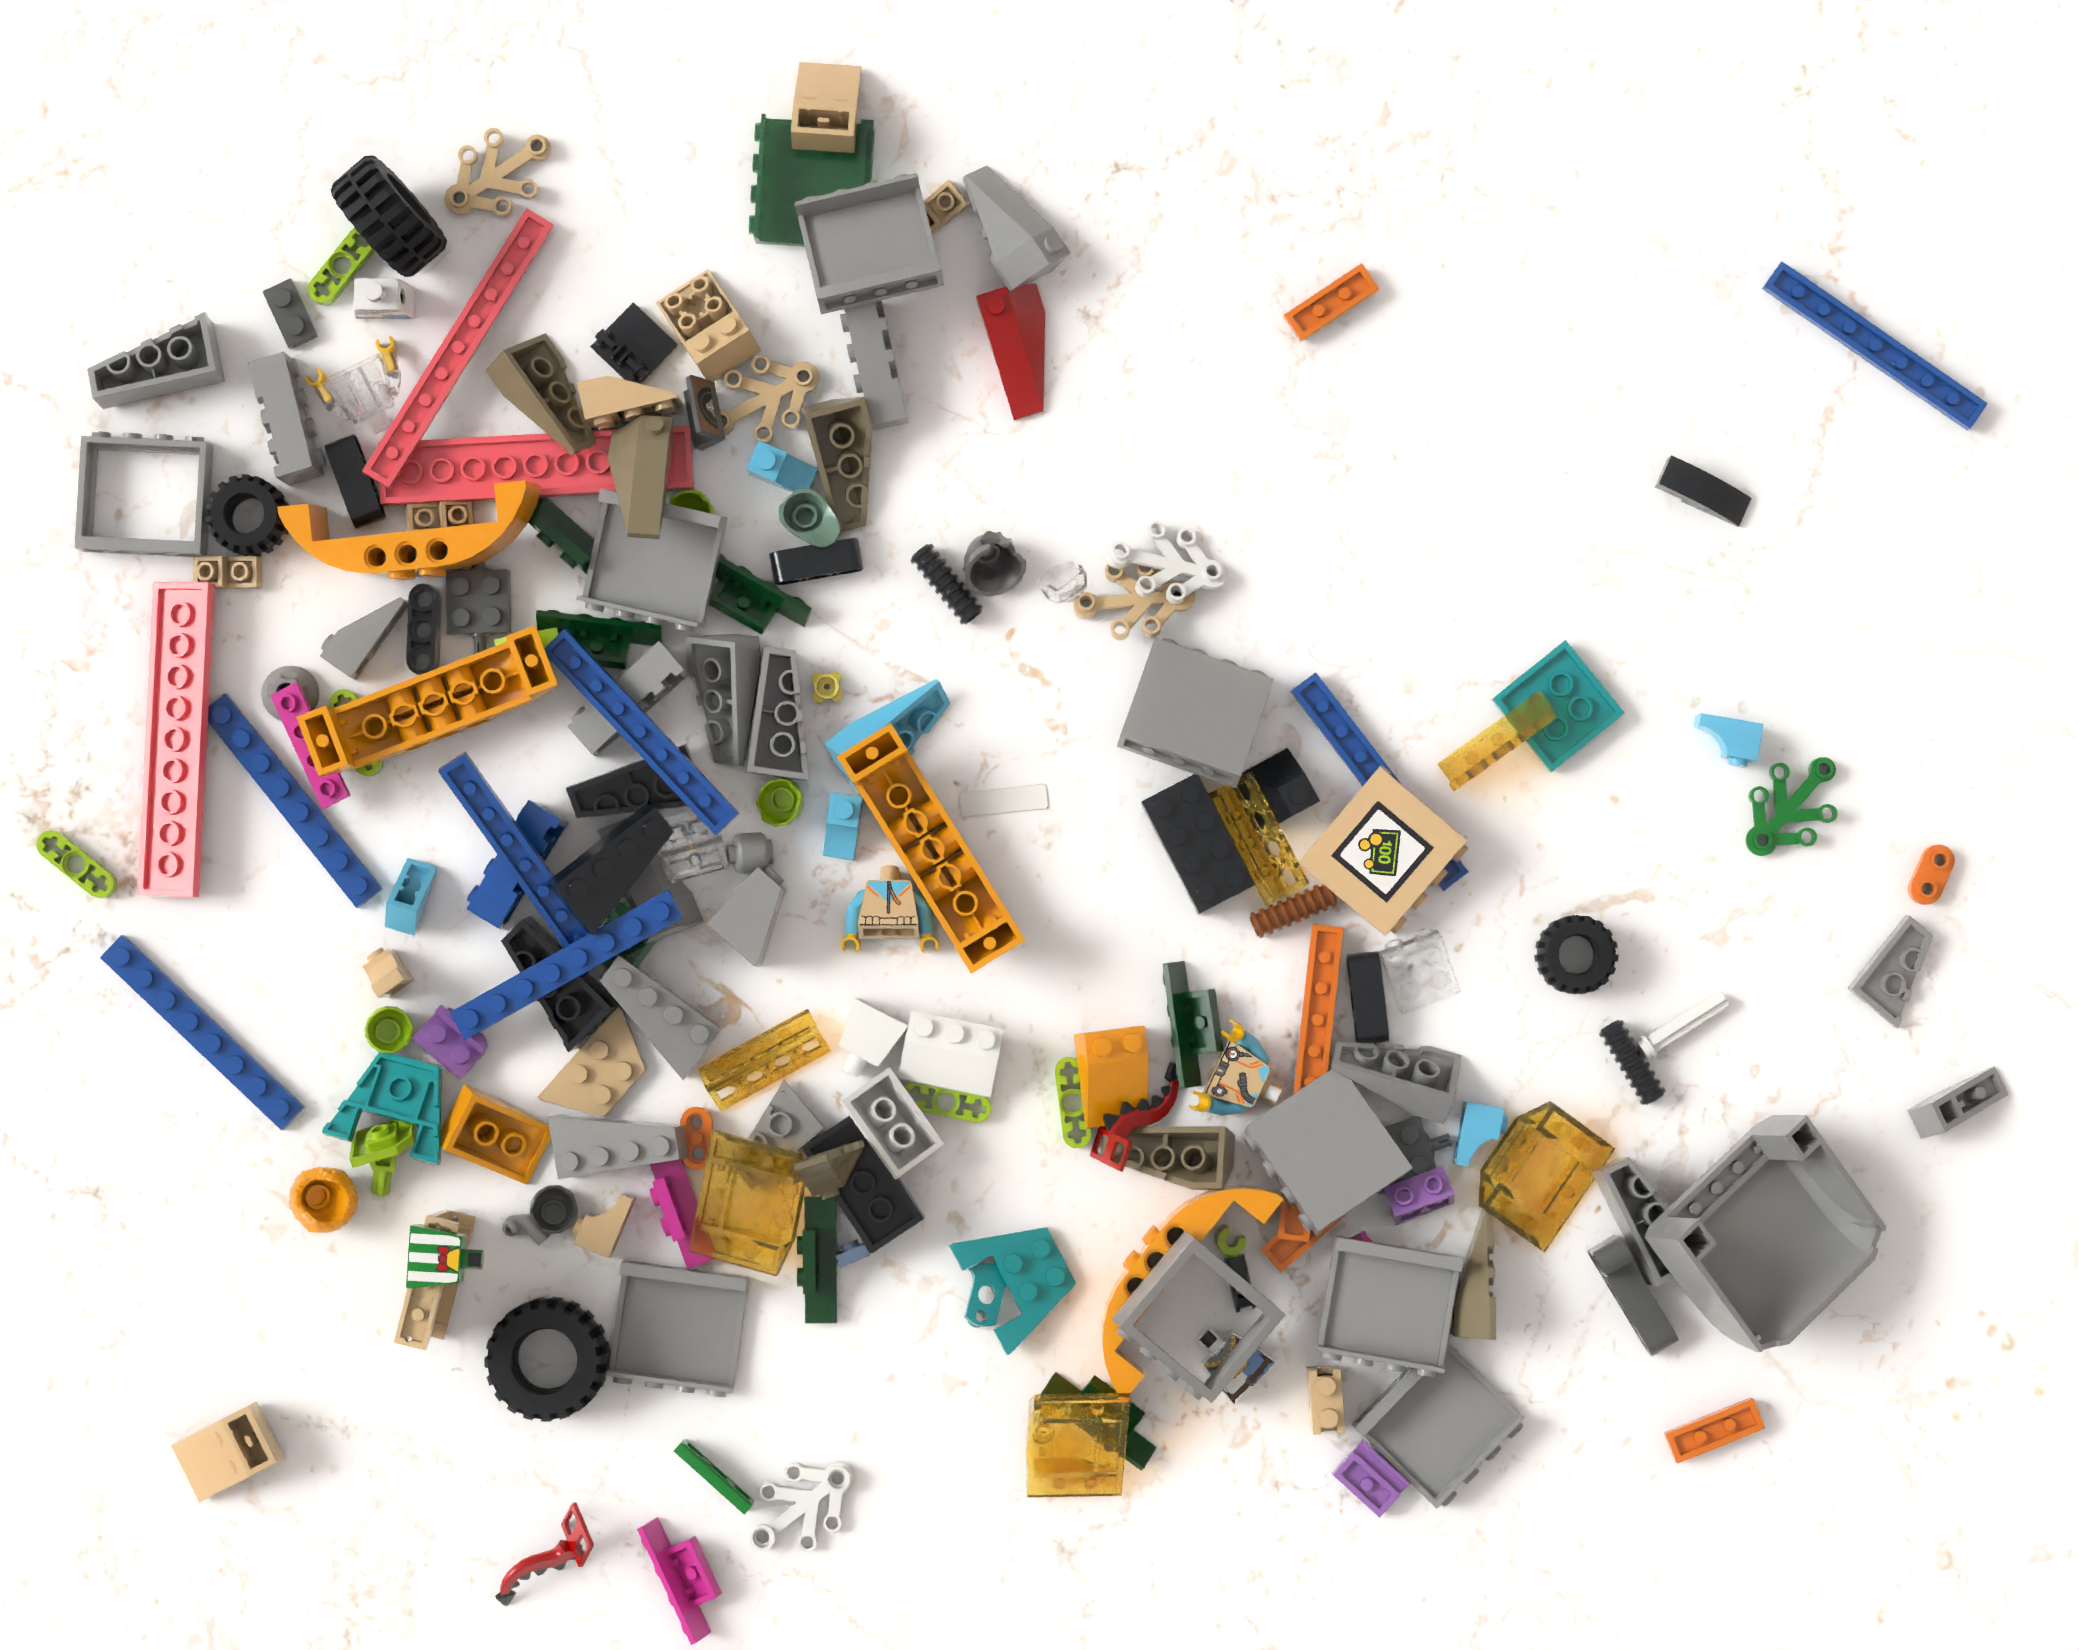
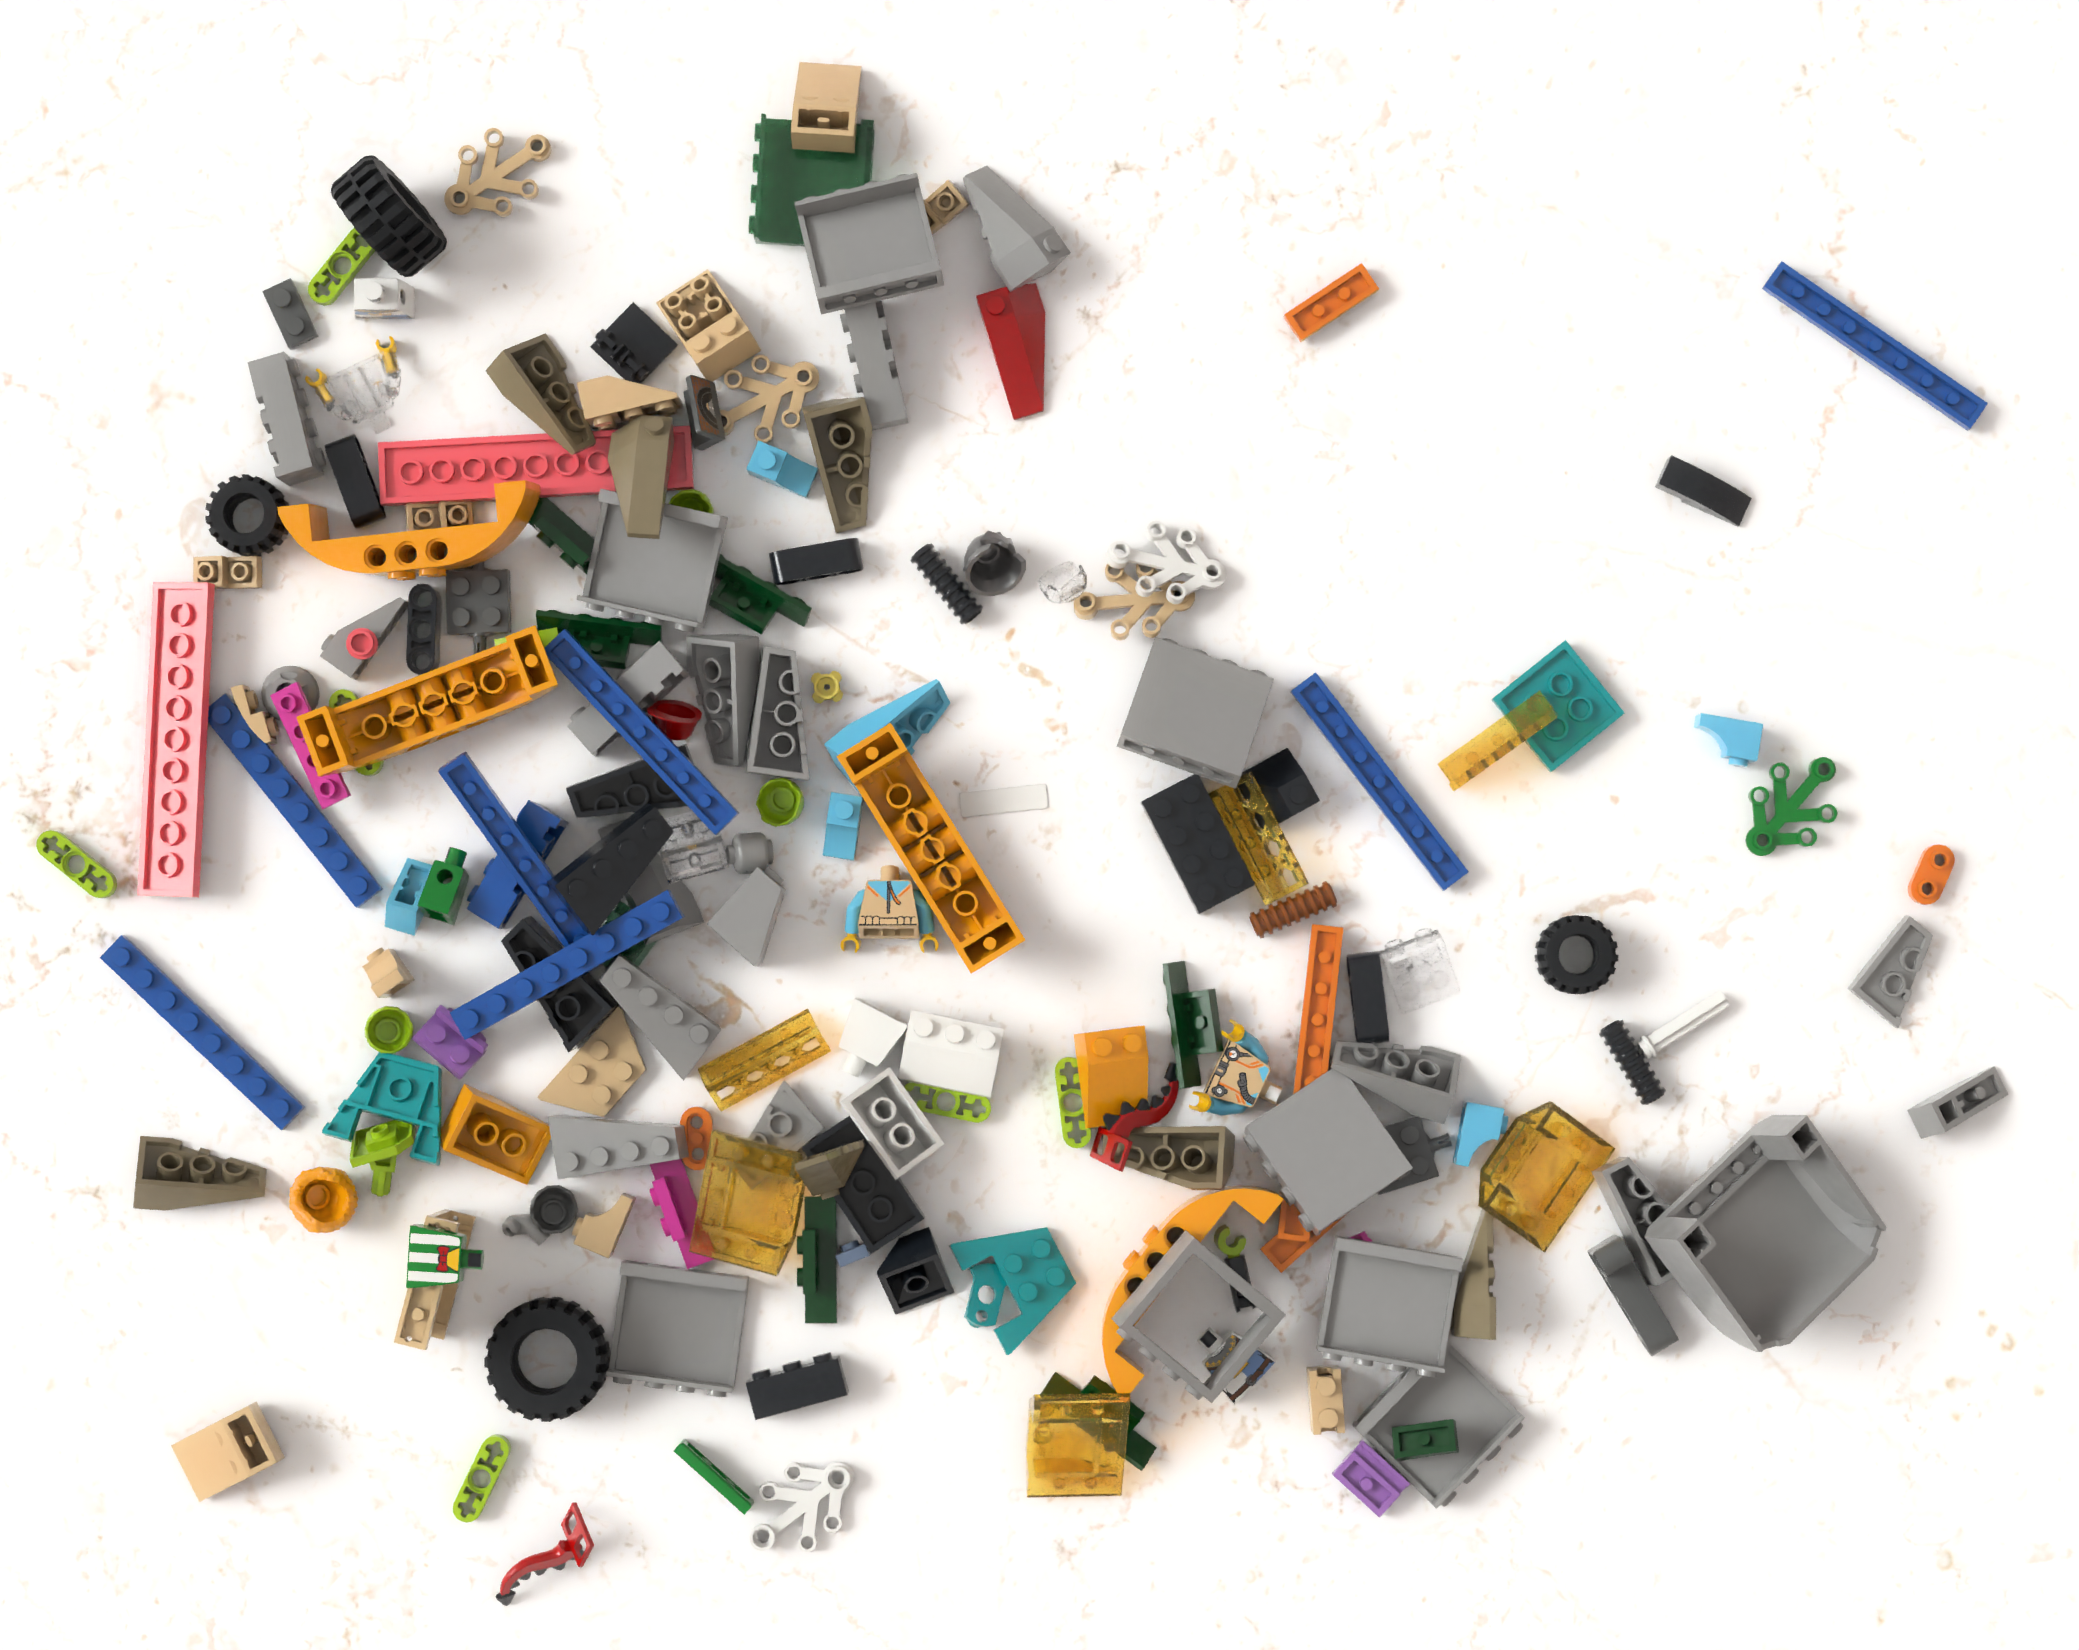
(134, 443): light grey window -> none
(160, 366): light grey wedge -> none
(182, 1177): none -> dark tan wedge
(260, 723): none -> tan slope
(362, 643): none -> coral plate
(444, 900): none -> green torso
(458, 348): coral plate -> none
(484, 1453): none -> lime beam
(675, 718): none -> red piece
(684, 1576): dark pink bracket -> none
(796, 1385): none -> black brick
(810, 518): sand green piece -> none
(914, 1272): none -> black slope
(1384, 852): tan panel -> none
(1419, 1195): medium lavender bracket -> none
(1425, 1439): none -> dark green plate
(1714, 1430): orange plate -> none

